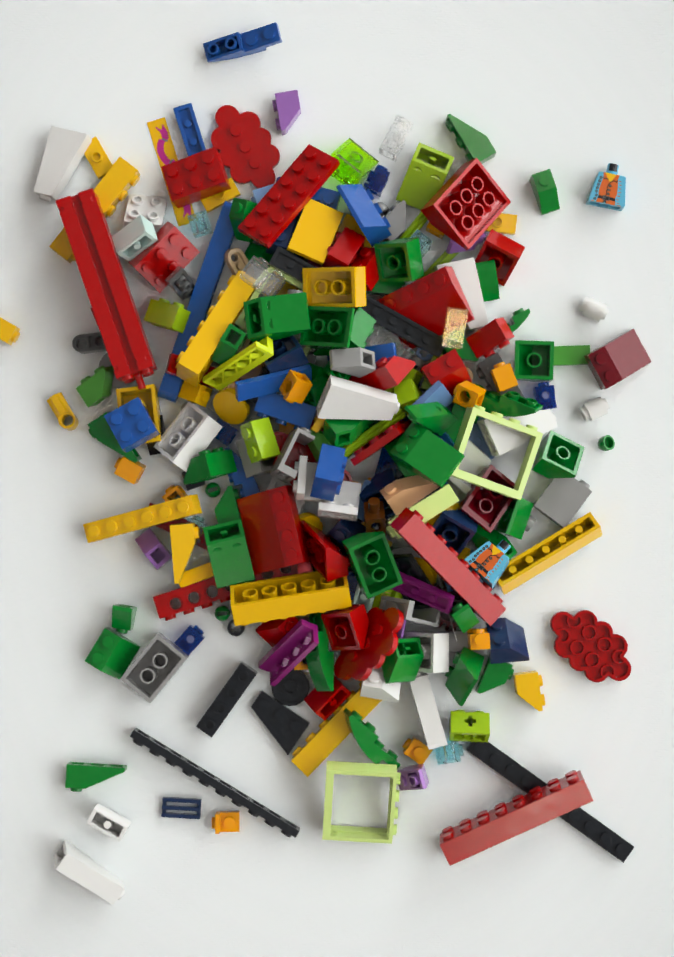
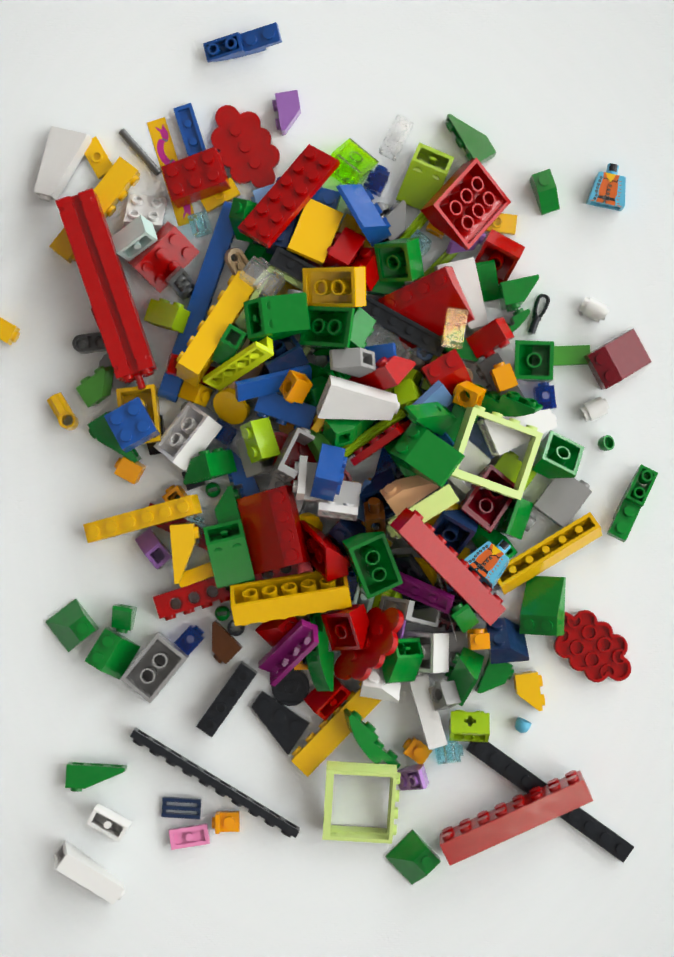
(72, 625): none -> green slope
(140, 152): none -> dark grey piece
(189, 836): none -> bright pink plate
(223, 643): none -> reddish brown slope
(413, 857): none -> green slope
(444, 694): none -> light grey brick
(510, 466): none -> lime brick
(514, 292): none -> green slope
(522, 725): none -> medium azure hinge
(537, 318): none -> black piece
(543, 606): none -> green slope
(632, 502): none -> green slope

